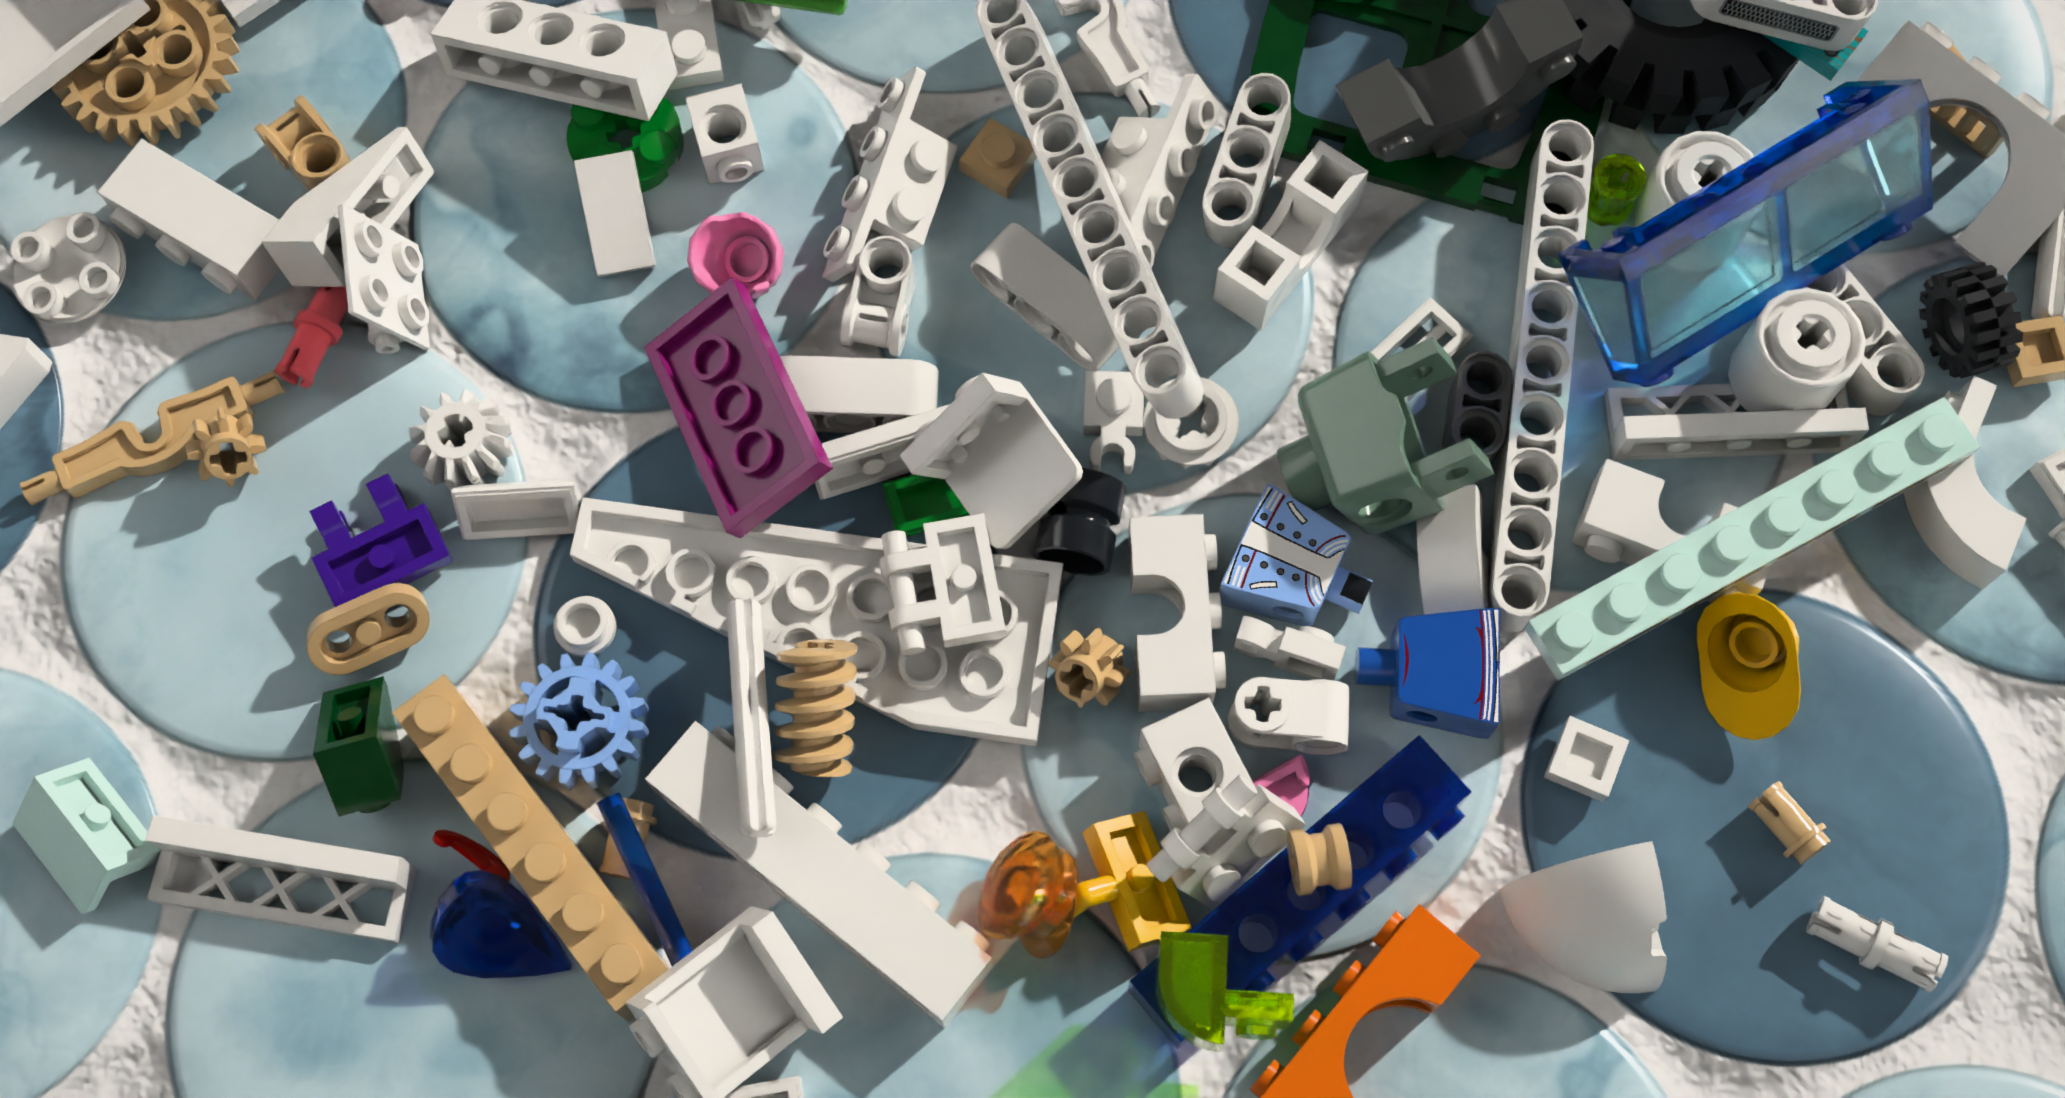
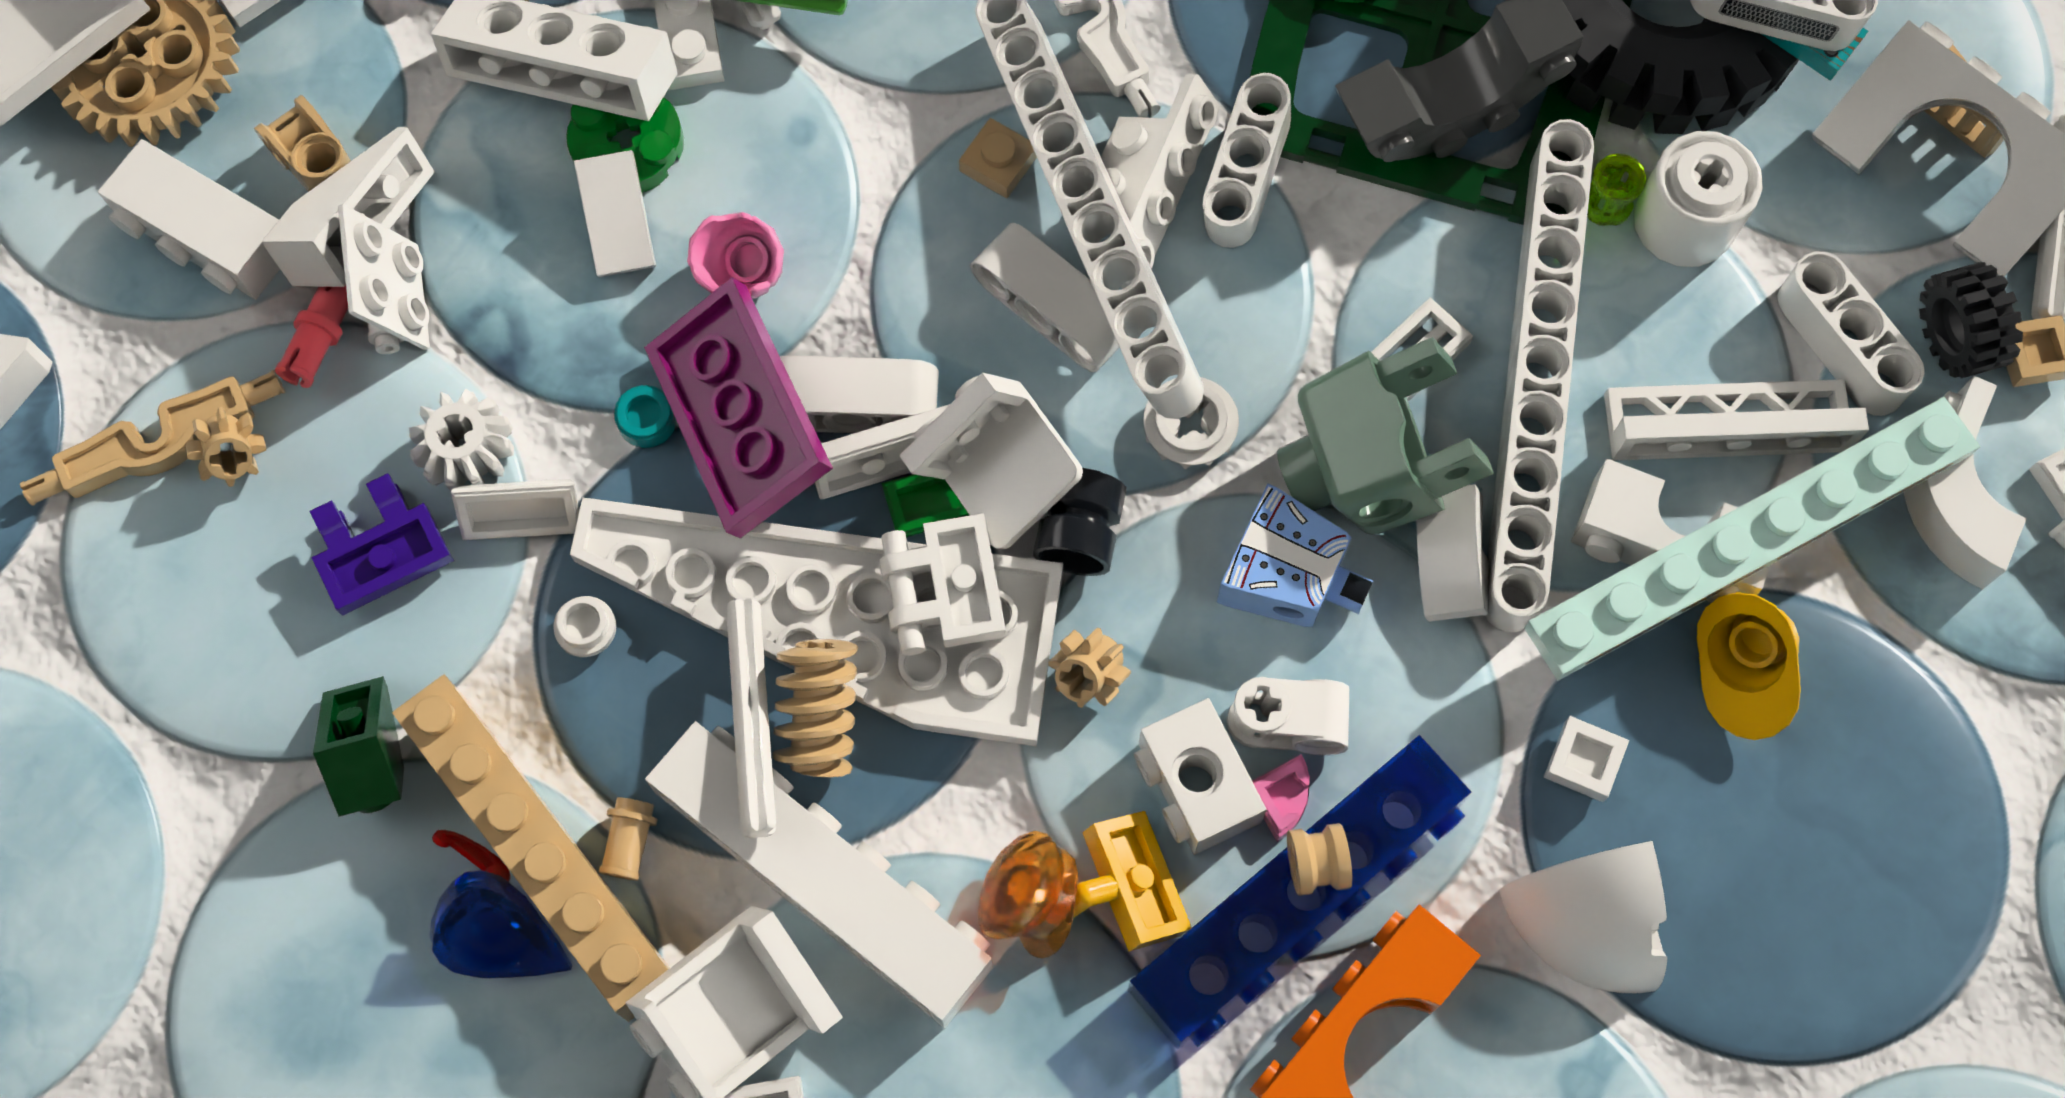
(67, 268): white dish -> none
(82, 832): light aqua panel -> none
(284, 855): white fence -> none
(370, 629): tan plate -> none
(575, 747): light blue gear -> none
(644, 416): none -> teal tile
(645, 877): clear blue bar -> none
(719, 115): white brick -> none
(880, 307): white piece -> none
(897, 182): white bracket -> none
(1113, 411): white plate -> none
(1172, 560): white arch -> none
(1195, 996): clear neon green brick -> none
(1225, 841): white plate -> none
(1275, 259): white arch -> none
(1300, 651): white plate -> none
(1440, 671): blue torso -> none
(1475, 412): dark grey beam -> none
(1758, 231): windscreen -> none
(1790, 823): tan pin -> none
(1797, 353): white piece -> none
(1877, 944): white pin -> none

